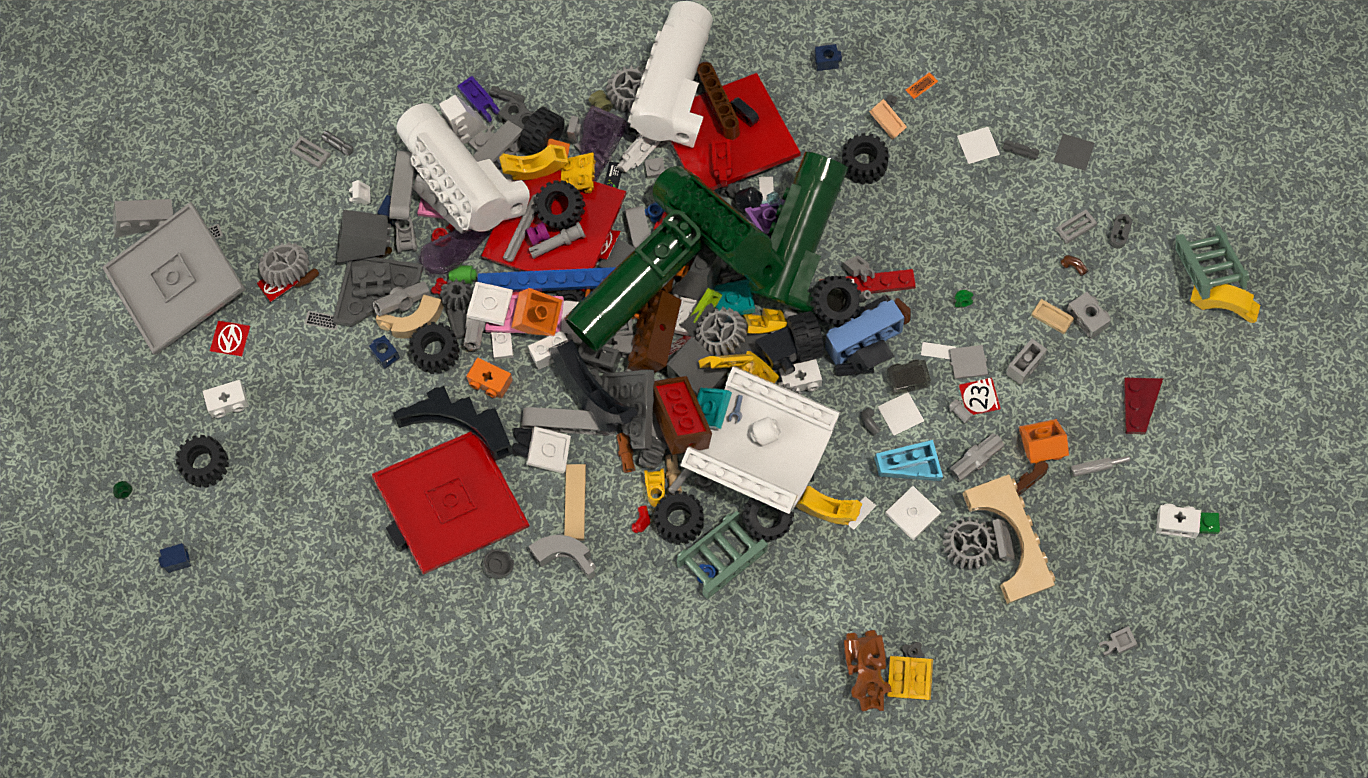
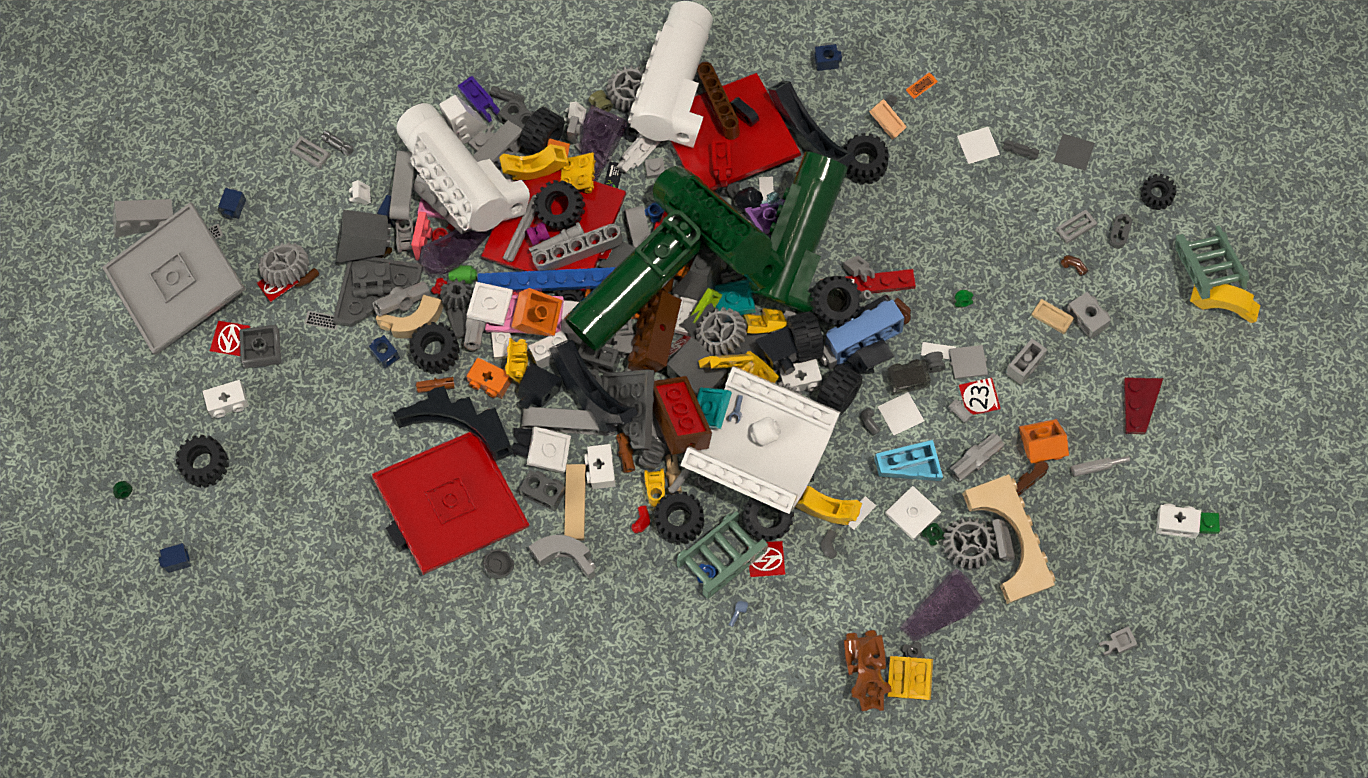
(231, 203): none -> dark blue brick
(252, 339): none -> dark grey brick
(421, 234): none -> coral plate
(428, 385): none -> dark orange axle
(517, 359): none -> yellow hinge
(538, 386): none -> black torso
(539, 494): none -> dark grey brick
(568, 246): none -> light grey beam
(575, 110): none -> white tile
(600, 477): none -> white brick
(741, 606): none -> sand blue hand
(769, 563): none -> red sticker
(805, 128): none -> black arch
(827, 546): none -> dark grey arm
(828, 358): none -> light grey plate
(840, 388): none -> black tyre
(934, 362): none -> dark grey wheel
(934, 528): none -> dark green plate
(948, 603): none -> clear purple wedge
(1154, 201): none -> black tyre

